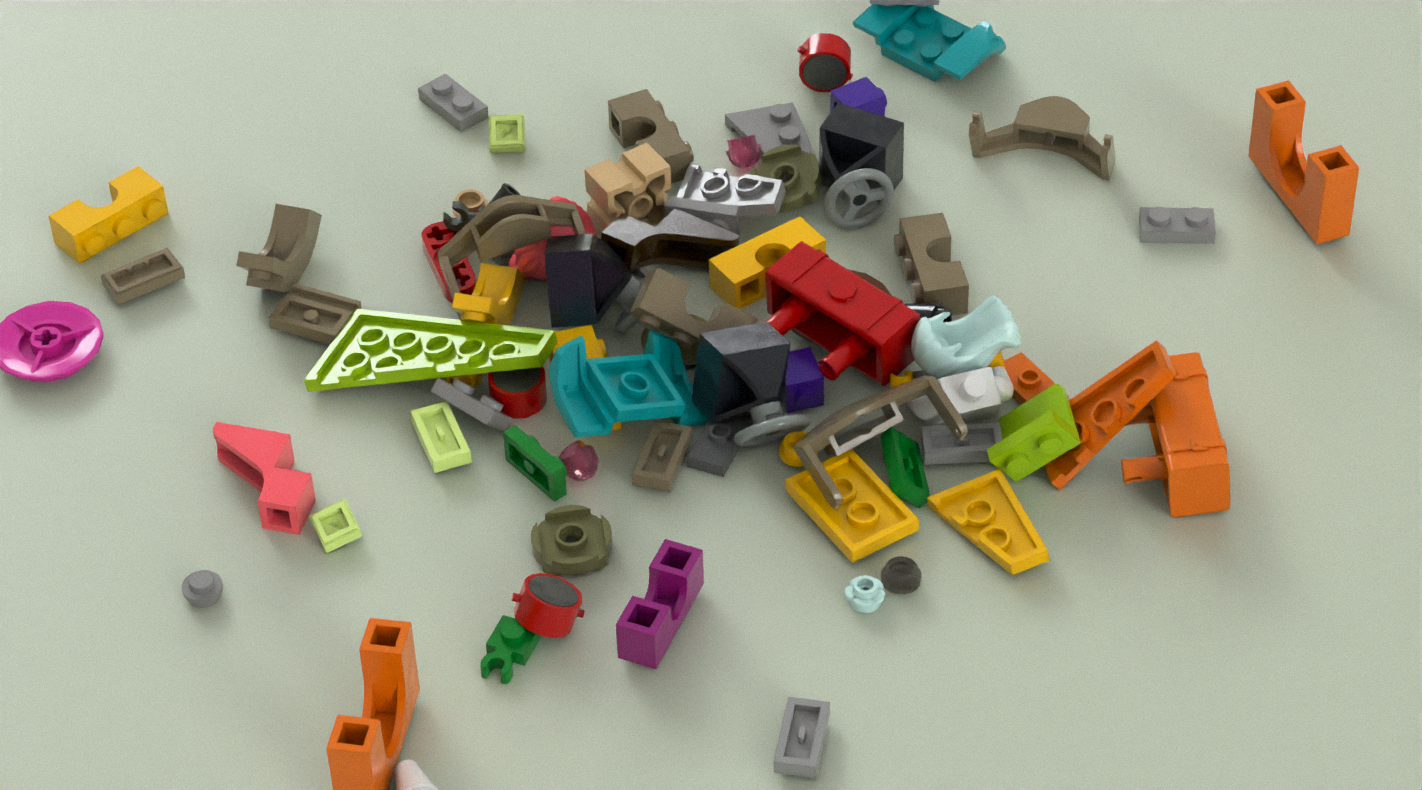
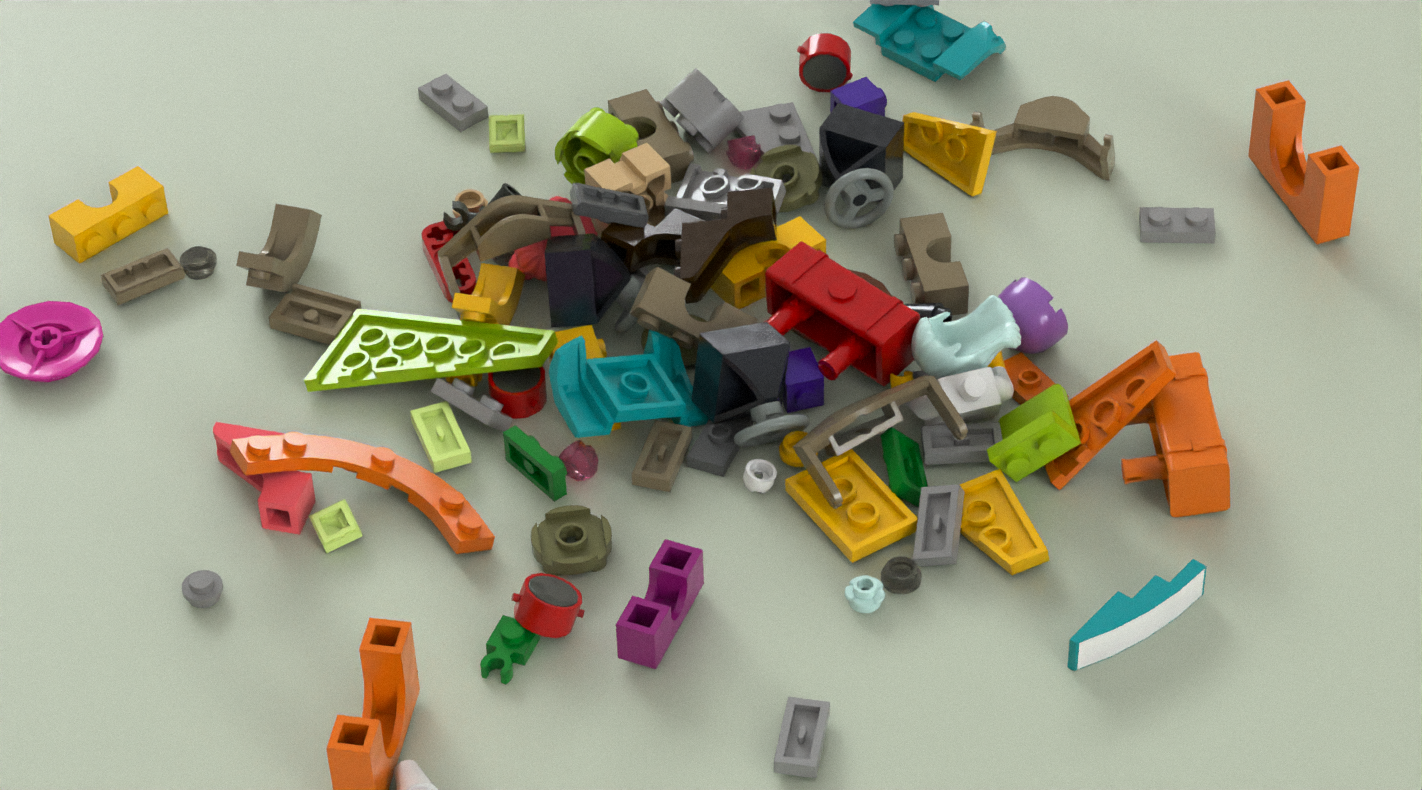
(198, 262): none -> clear smoke plate
(377, 465): none -> orange plate
(593, 140): none -> lime brick
(608, 205): none -> dark grey plate
(702, 110): none -> light grey brick
(711, 244): none -> dark brown arch
(763, 468): none -> white hinge
(938, 525): none -> light grey plate
(950, 149): none -> yellow wing
(1034, 315): none -> medium lavender cylinder
(1131, 620): none -> slope

